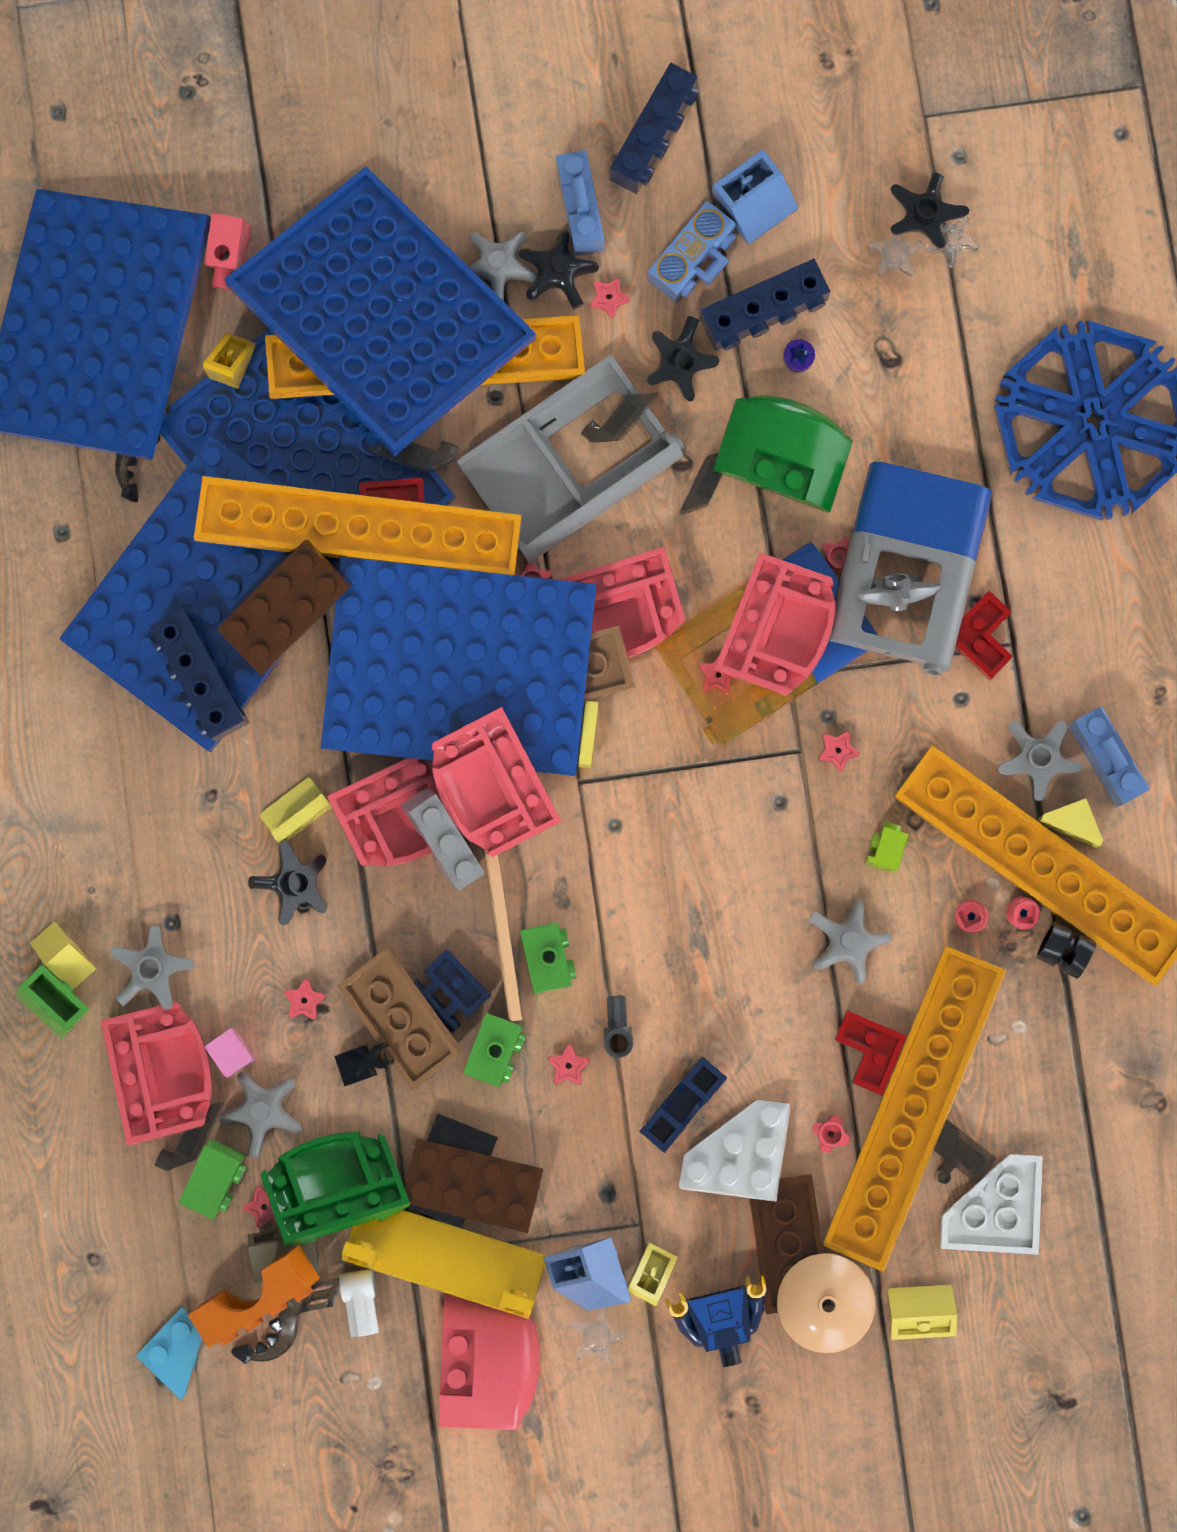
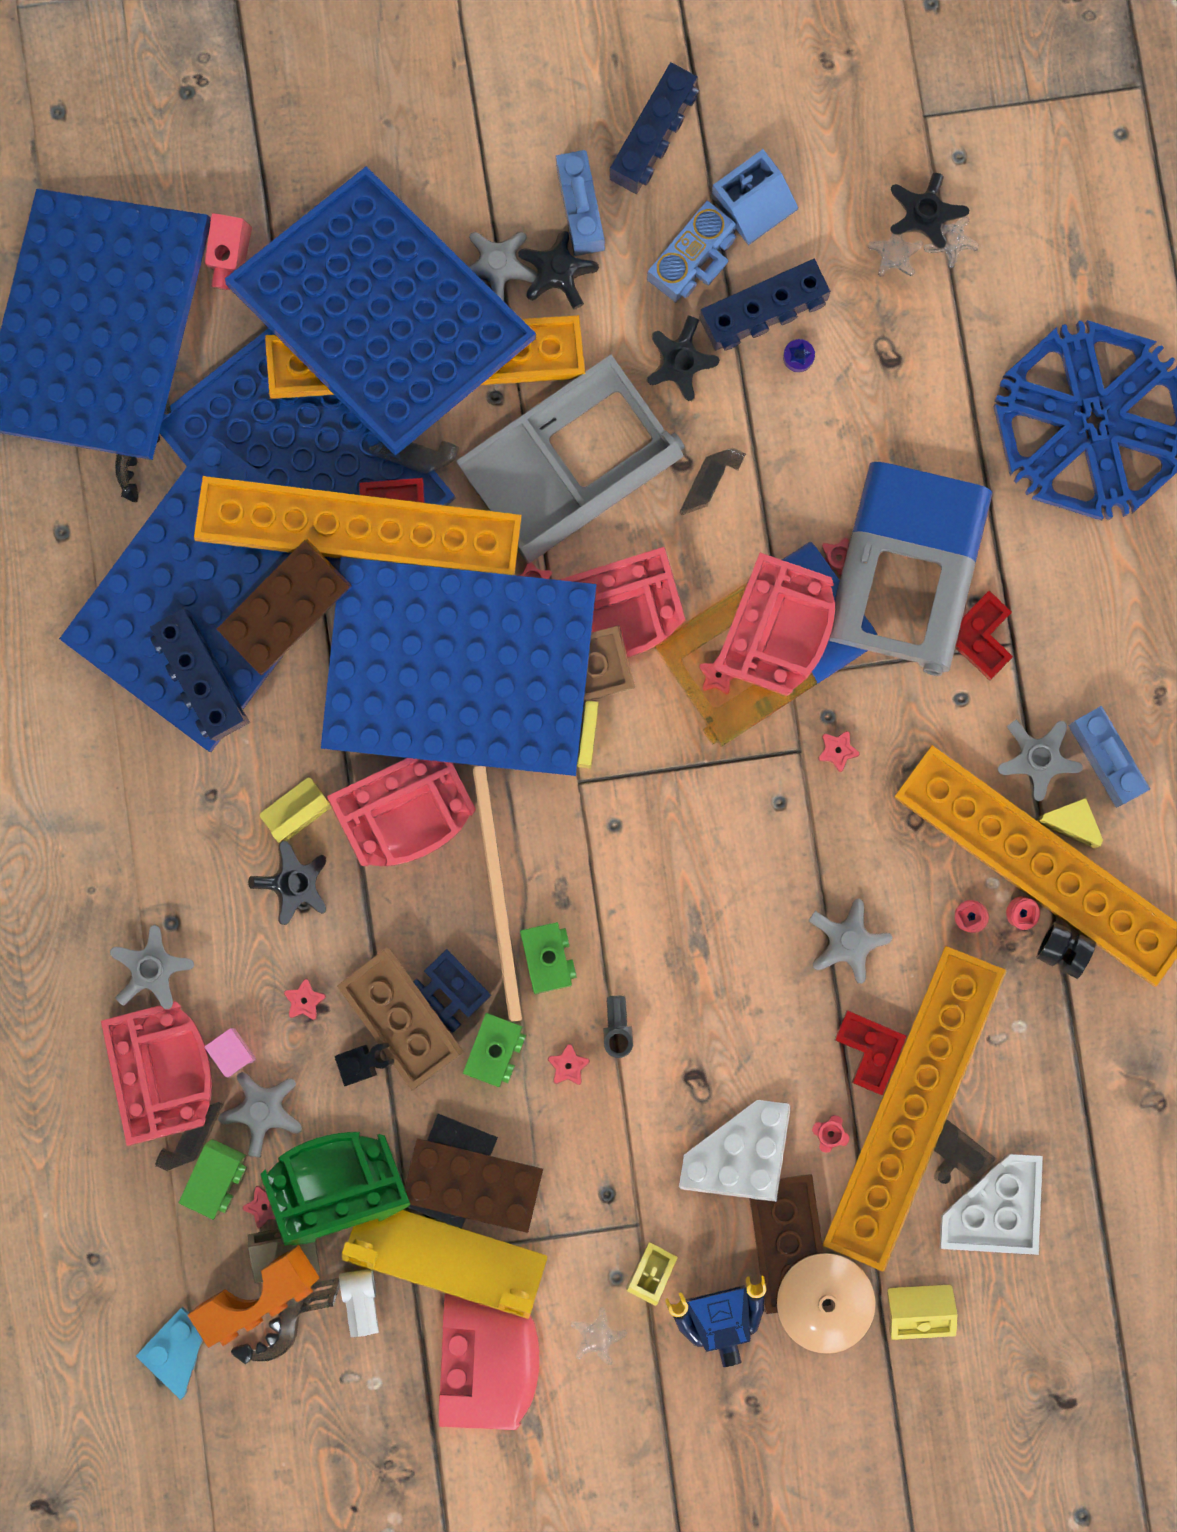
(52, 1001): bright green brick -> none
(62, 956): light yellow slope -> none
(229, 360): yellow slope -> none
(443, 839): light grey arch -> none
(491, 784): coral slope -> none
(589, 1275): medium blue slope -> none
(605, 304): coral plate -> none
(621, 420): clear smoke piece -> none
(682, 1104): dark blue arch -> none
(784, 449): green slope -> none
(887, 848): lime brick -> none
(898, 591): light grey animal -> none

